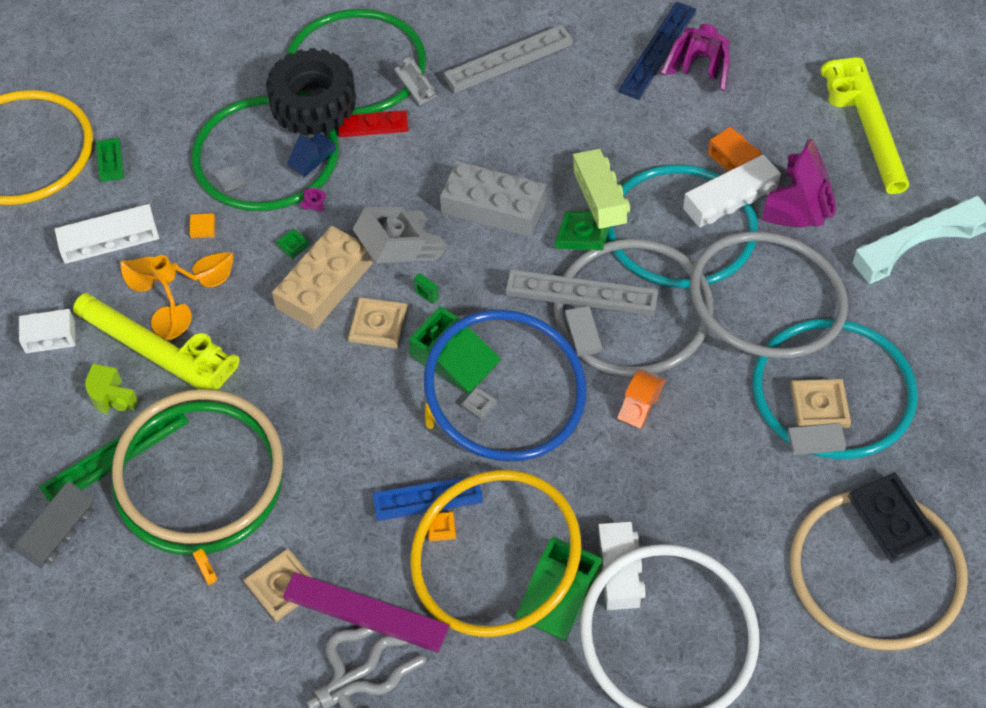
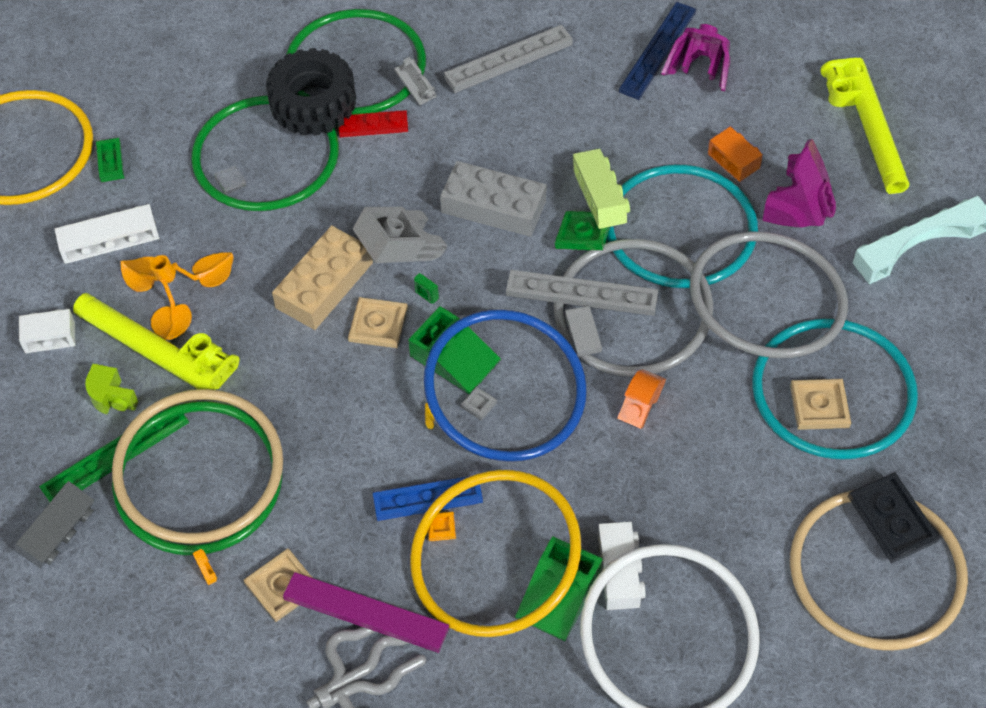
(202, 225): light orange tile -> none
(293, 243): green tile -> none
(310, 153): dark blue slope -> none
(313, 193): magenta plate -> none
(731, 191): white brick -> none
(816, 439): light grey tile -> none

